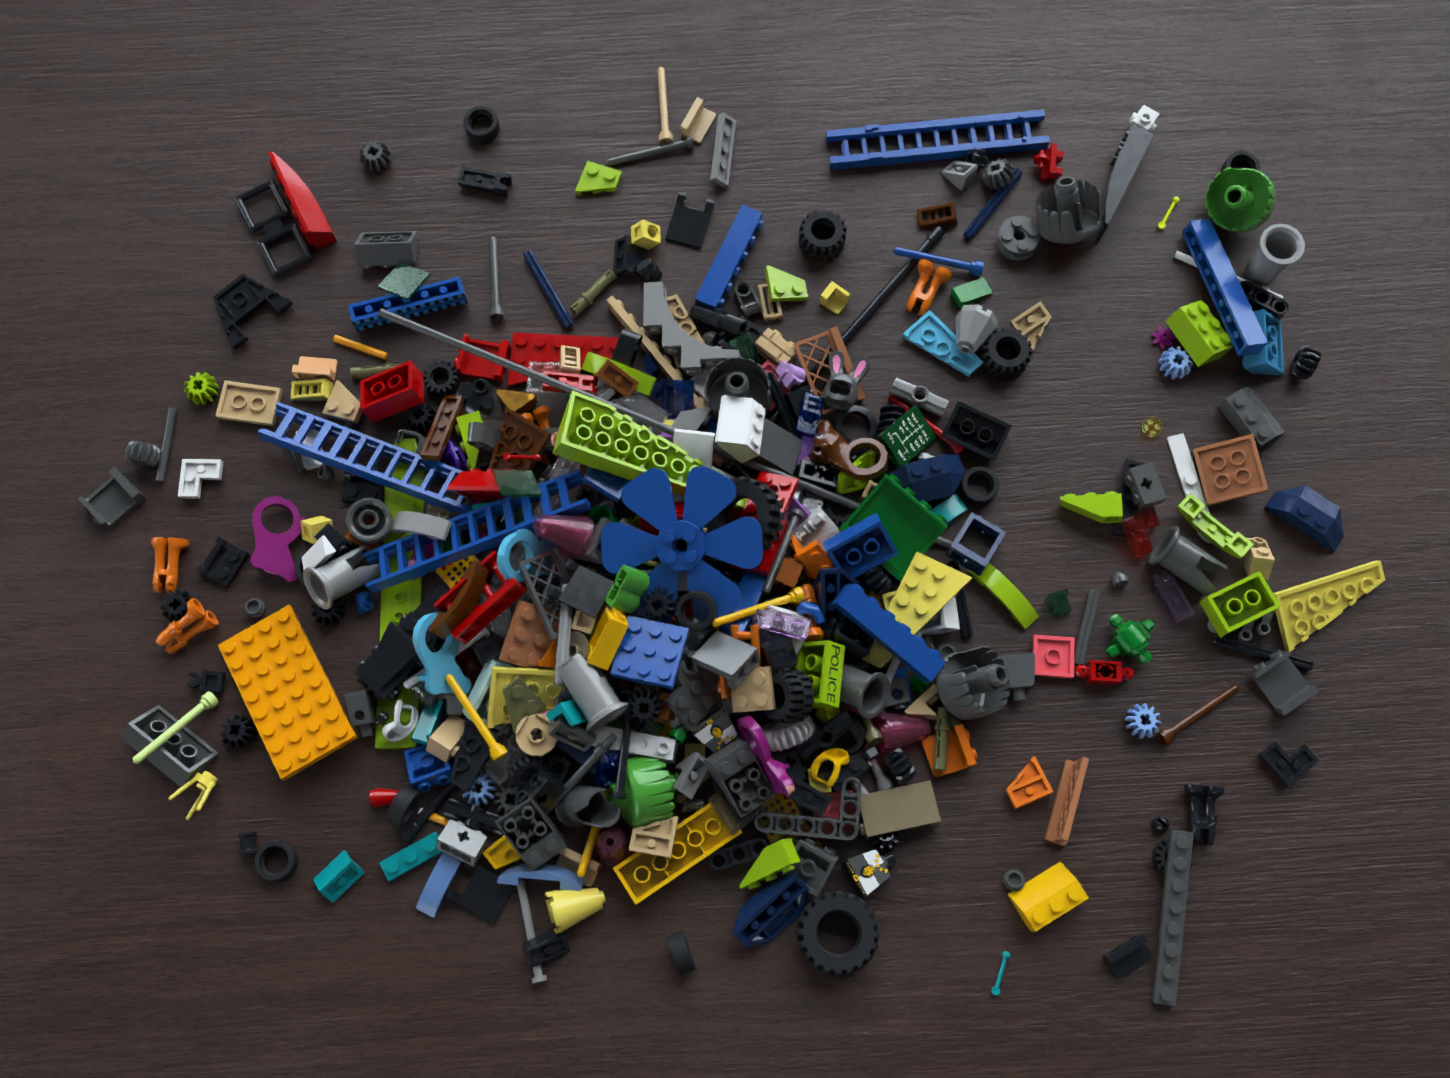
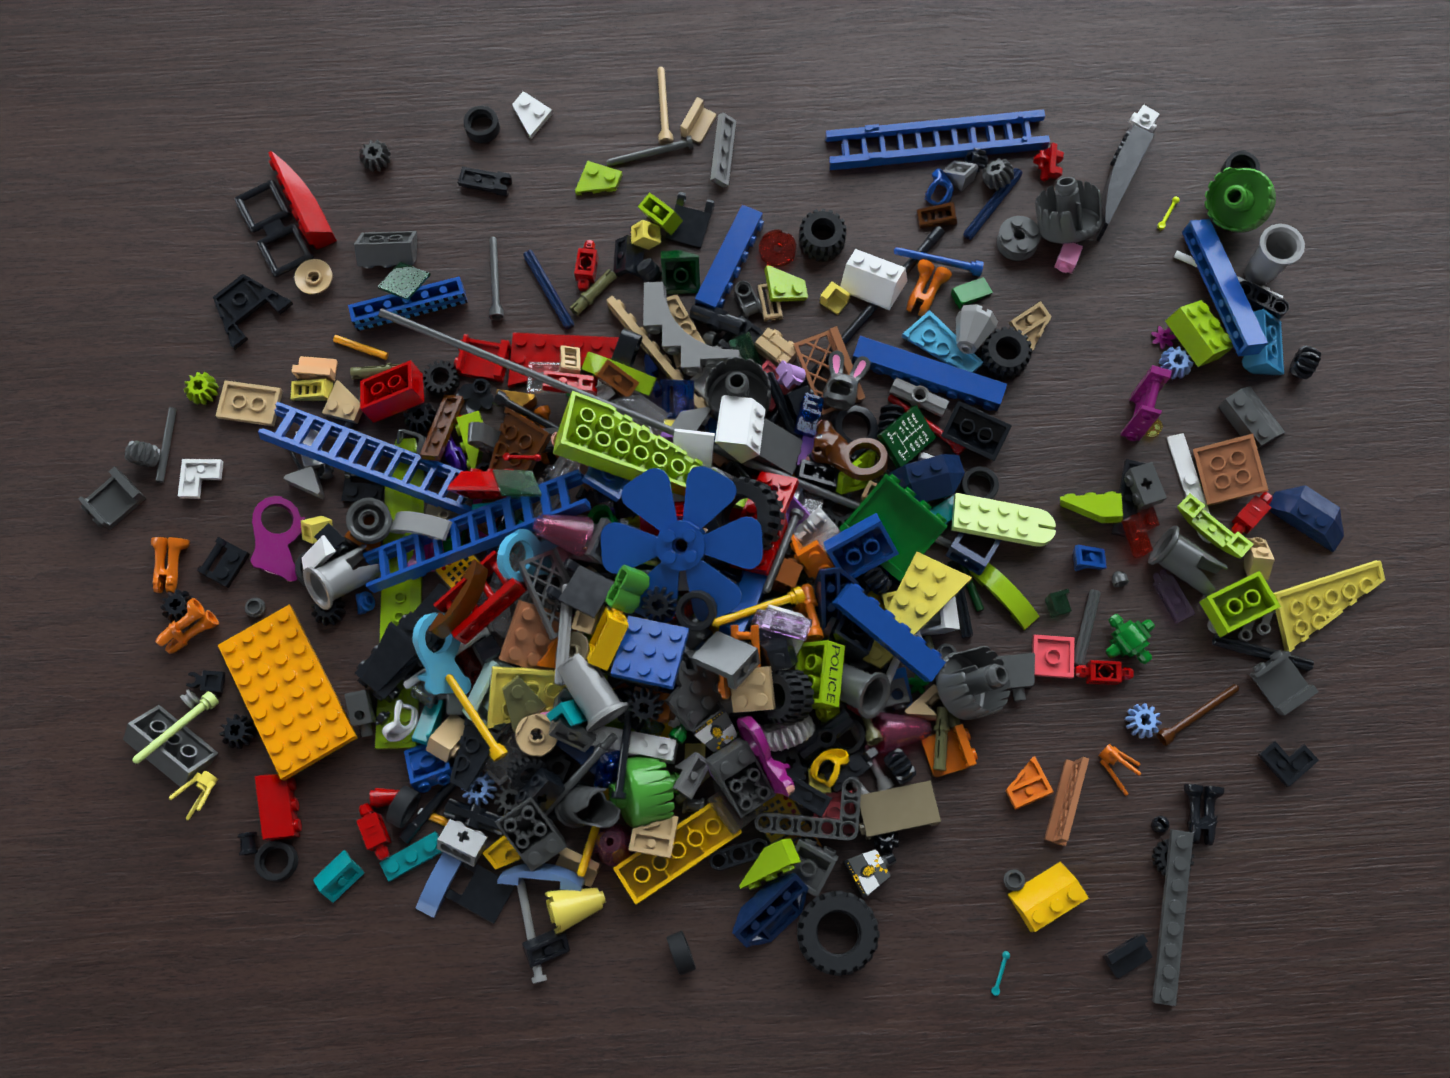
(190, 699): none -> light grey bush
(277, 807): none -> red slope
(306, 480): none -> light grey slope
(313, 269): none -> tan dish
(374, 831): none -> red piece
(502, 400): none -> black piece
(531, 113): none -> white wing
(587, 276): none -> red piece
(660, 213): none -> lime brick
(680, 272): none -> dark green slope
(783, 240): none -> clear red plate
(811, 609): blue arm -> none
(873, 279): none -> white slope
(931, 374): none -> blue brick
(942, 179): none -> blue piece
(972, 590): none -> dark green bar
(1002, 520): none -> yellowish green plate
(1068, 257): none -> bright pink brick
(1088, 557): none -> blue slope
(1111, 755): none -> orange plant
(1145, 399): none -> magenta fence
(1252, 513): none -> red piece

